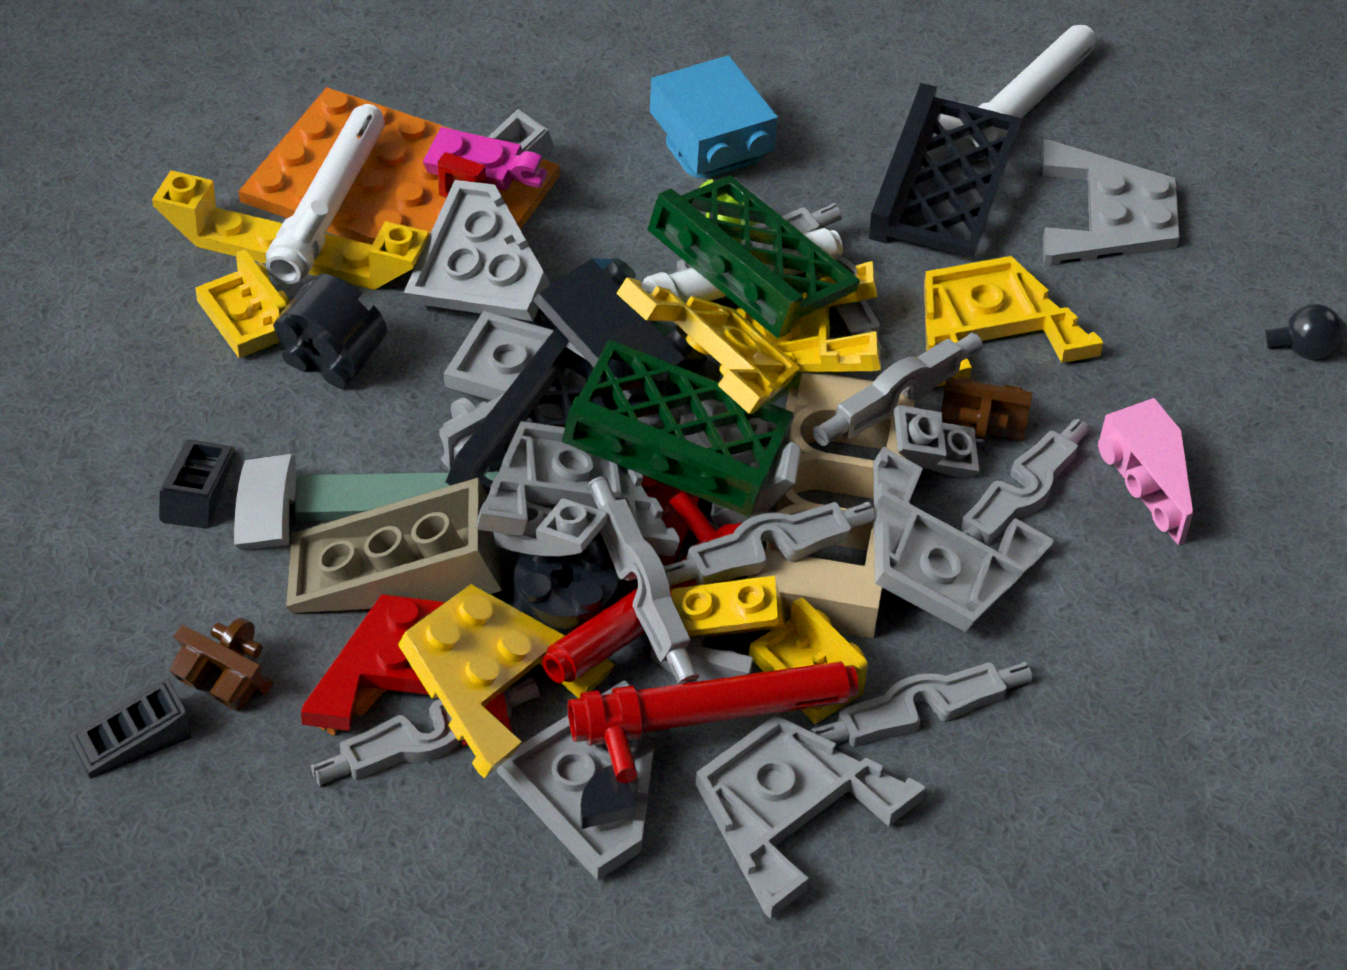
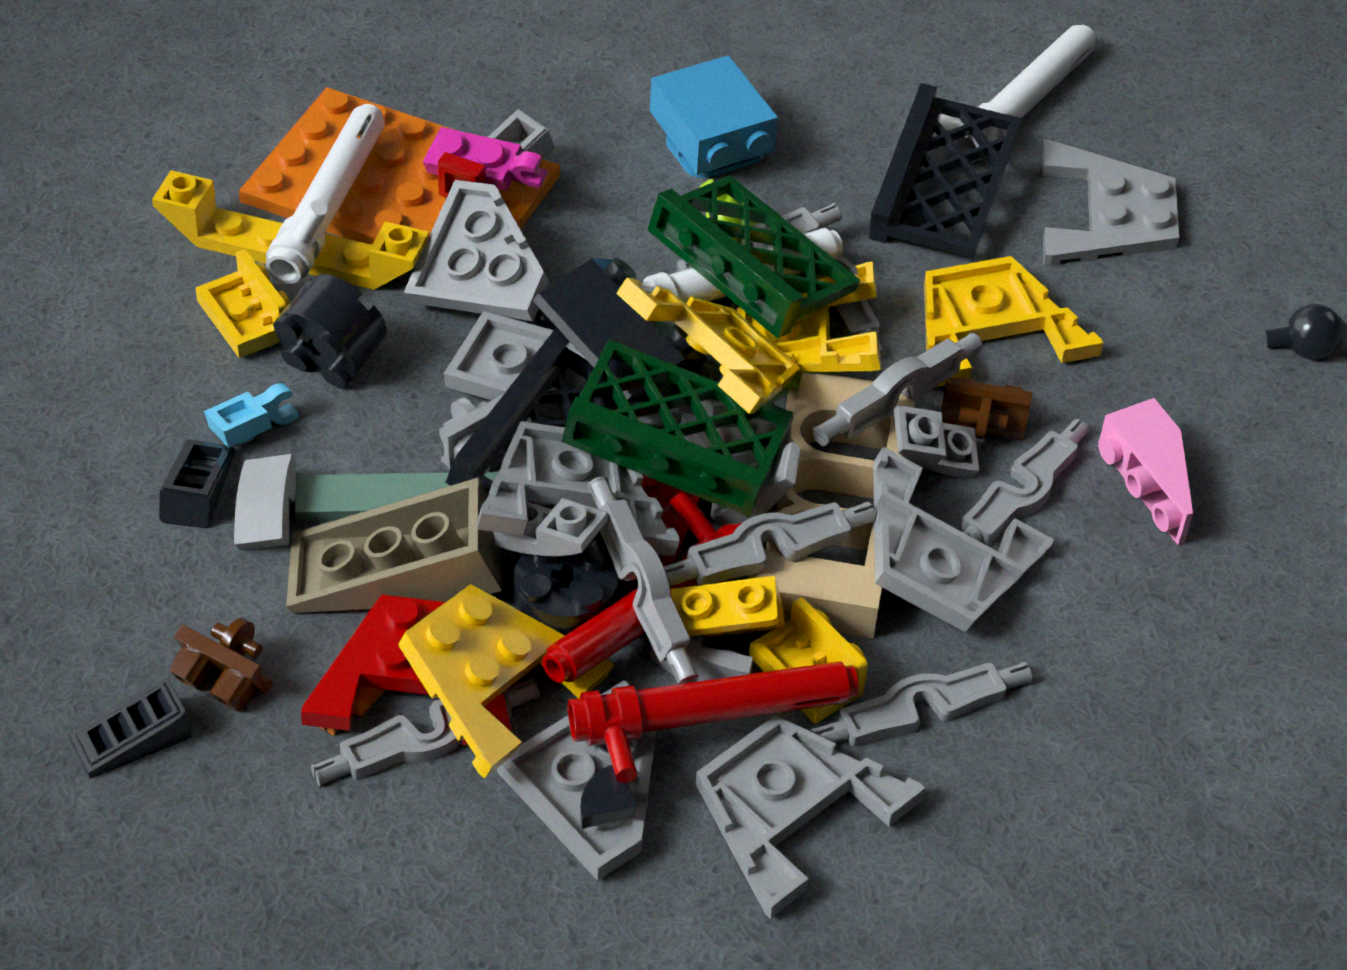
(245, 416): none -> medium azure plate

